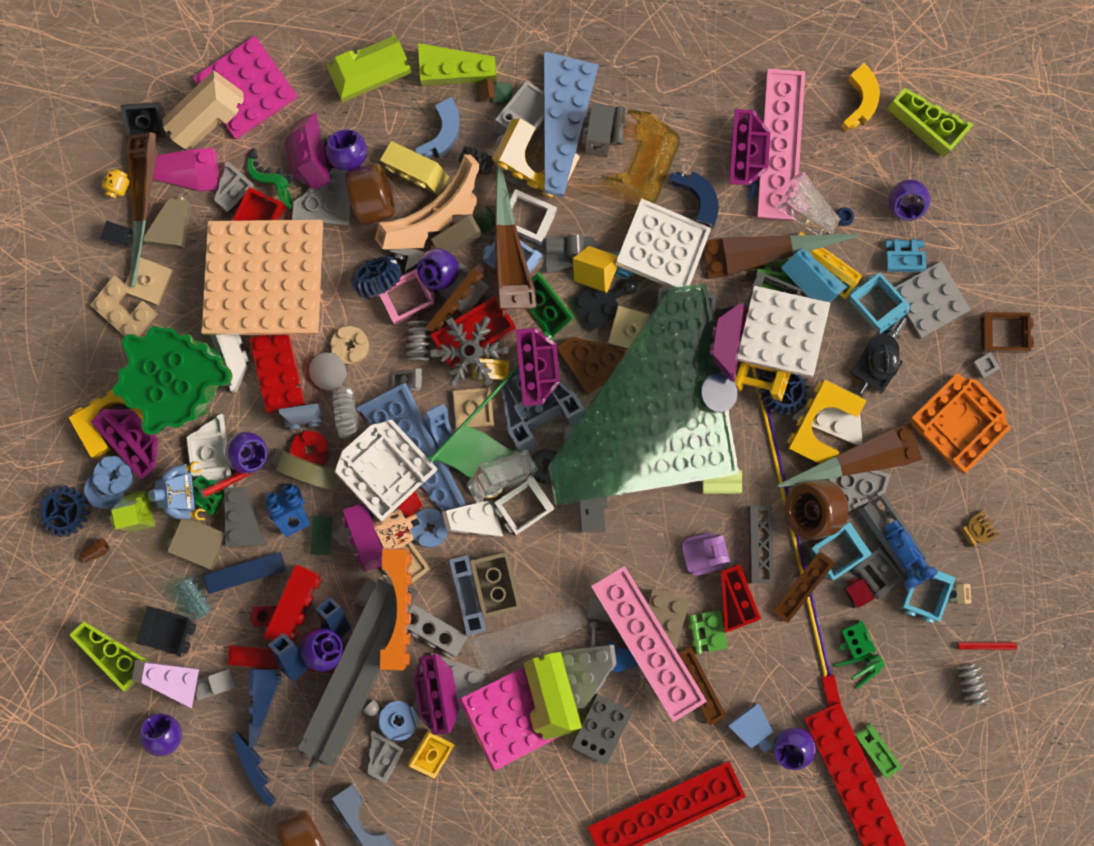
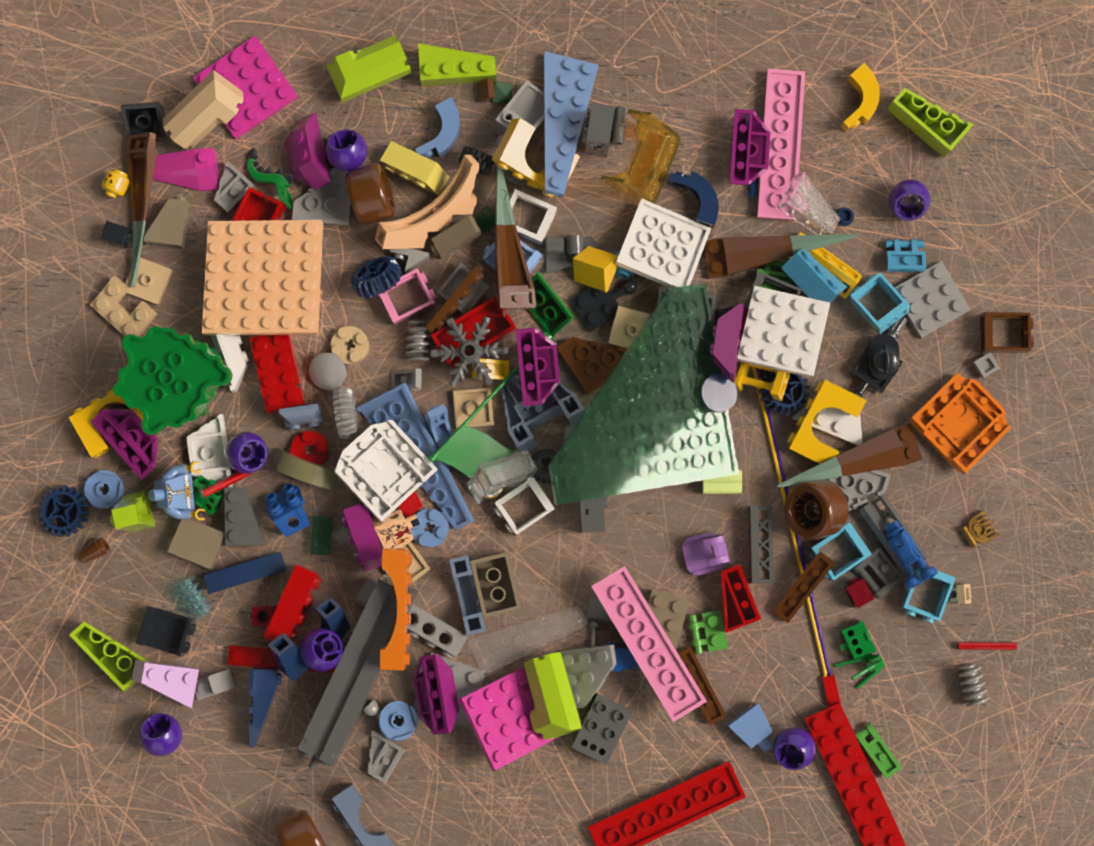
(102, 478): medium blue plate -> none
(250, 760): dark blue slope -> none
(431, 754): yellow slope -> none
(437, 269): dark purple wheel -> none
(475, 519): white wing -> none

